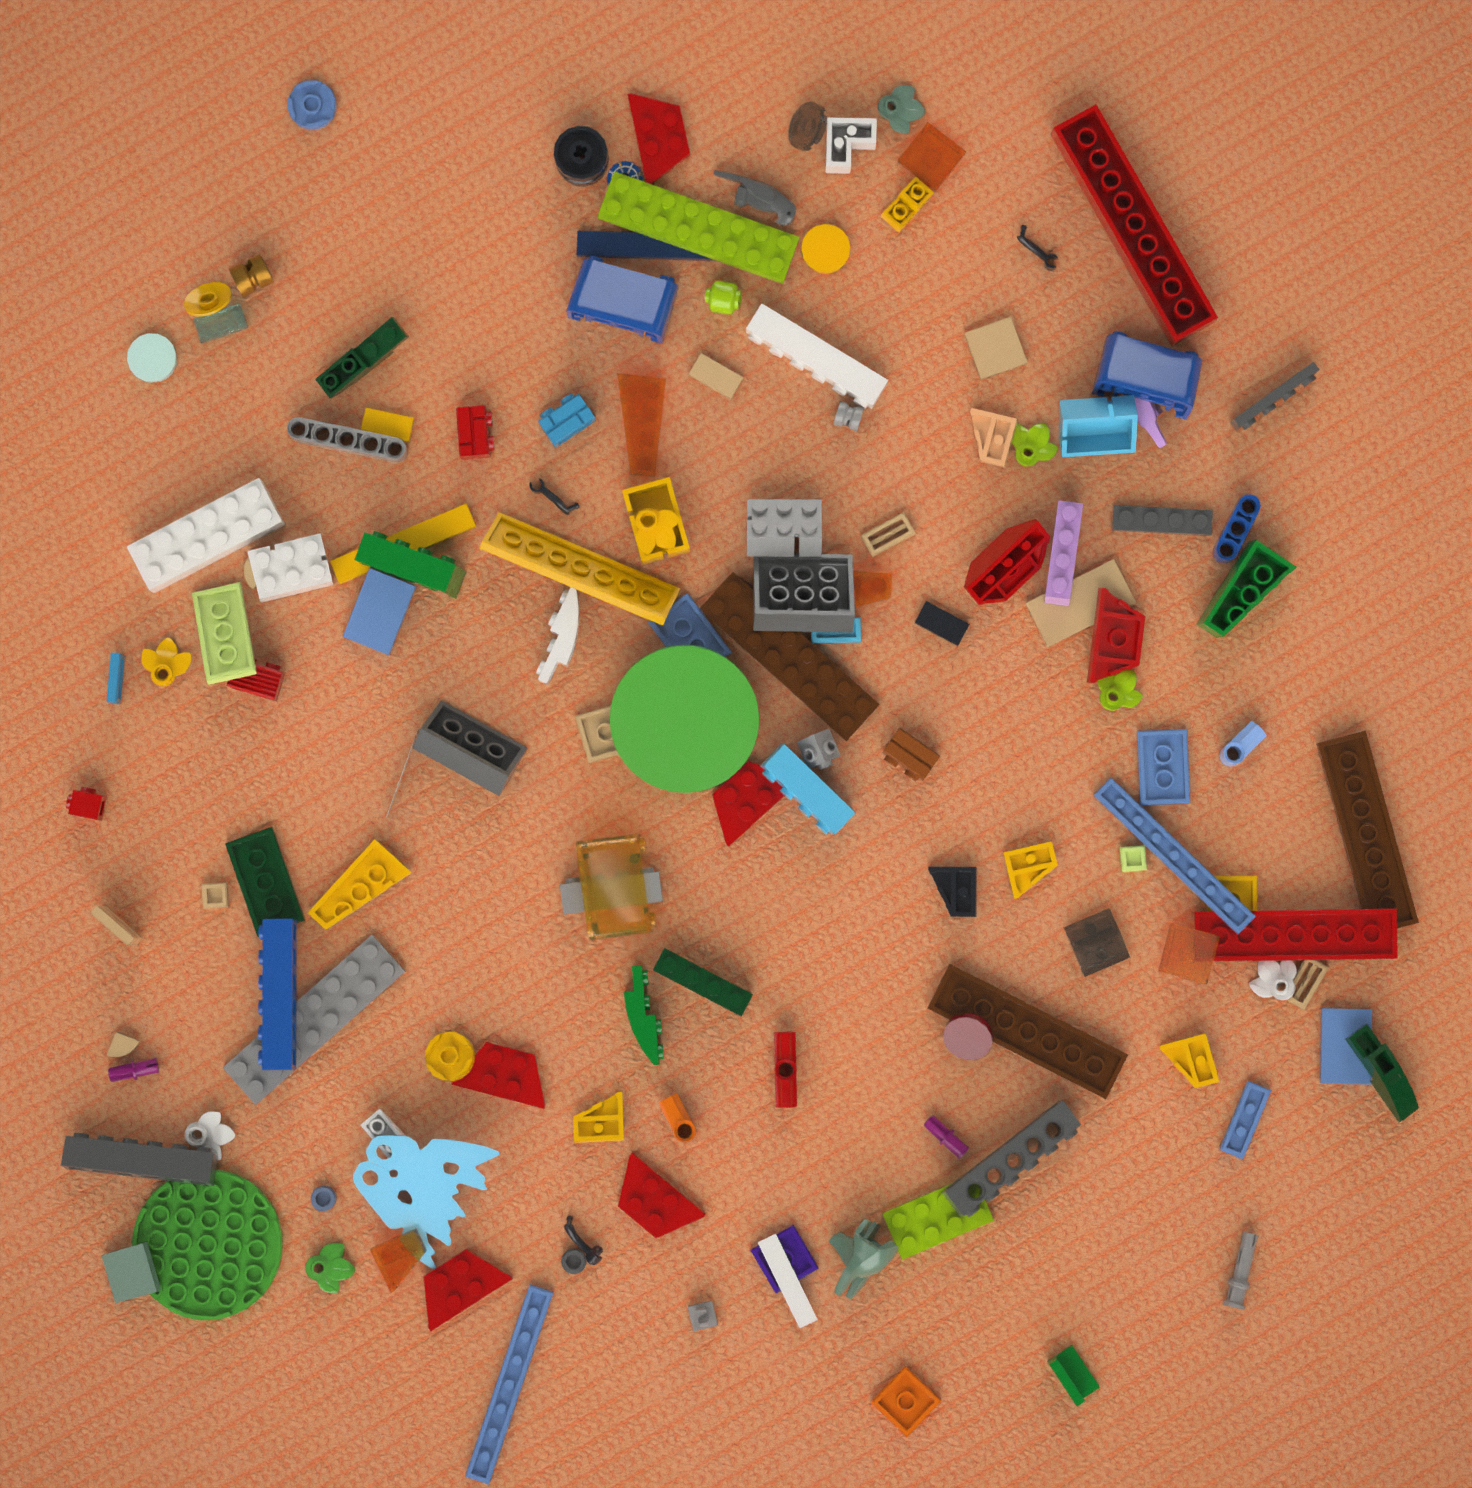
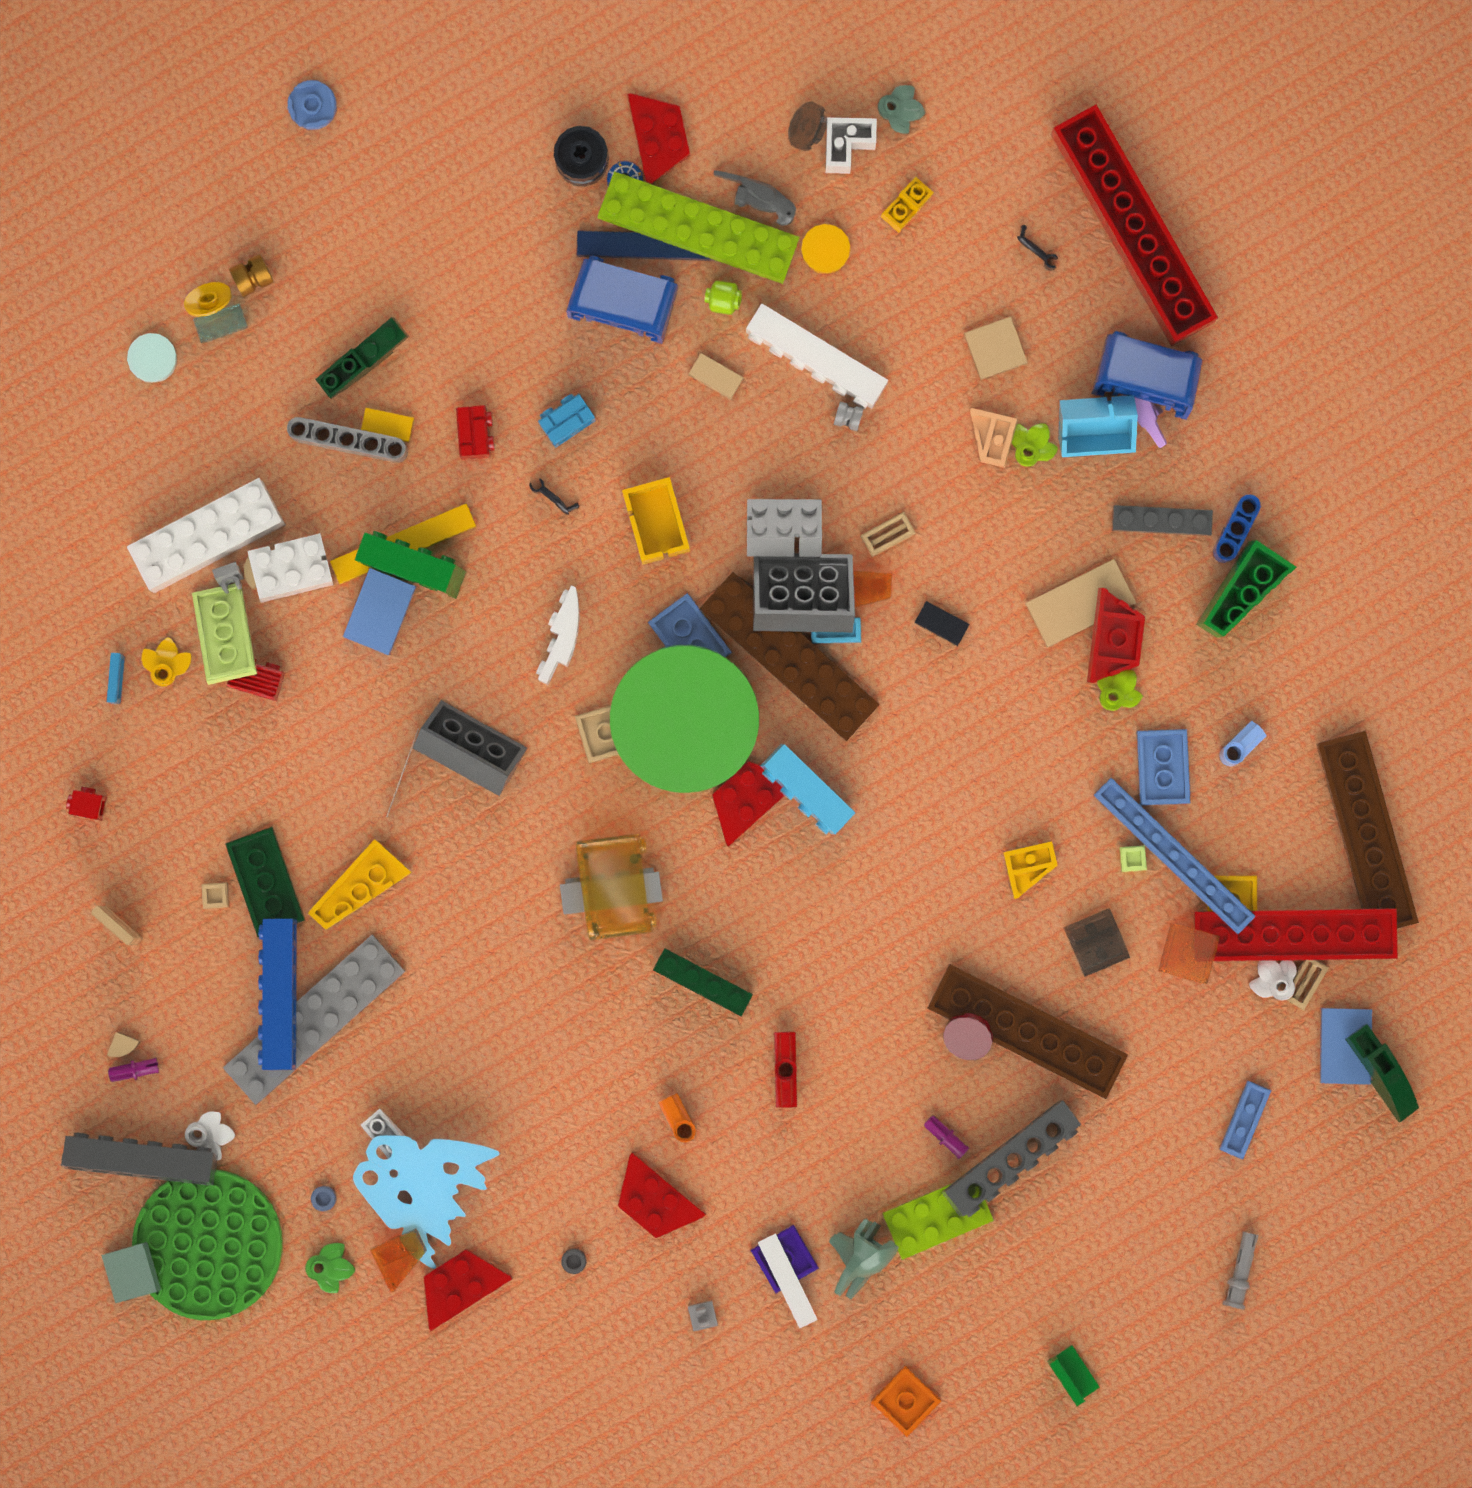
(228, 574): none -> light grey tile
(449, 1056): yellow tile -> none
(505, 1074): red wing -> none
(509, 1384): medium blue tile -> none
(580, 568): yellow plate -> none
(592, 1255): black piece -> none
(601, 1122): yellow wing -> none
(642, 417): clear orange wing -> none
(643, 1026): green slope -> none
(659, 532): yellow plate -> none
(819, 749): light grey brick -> none
(910, 755): dark orange brick -> none
(931, 156): clear orange tile -> none
(957, 889): black wing -> none
(1007, 563): red wedge -> none
(1063, 553): lavender brick -> none
(1193, 1059): yellow wing -> none
(1284, 391): dark grey plate -> none

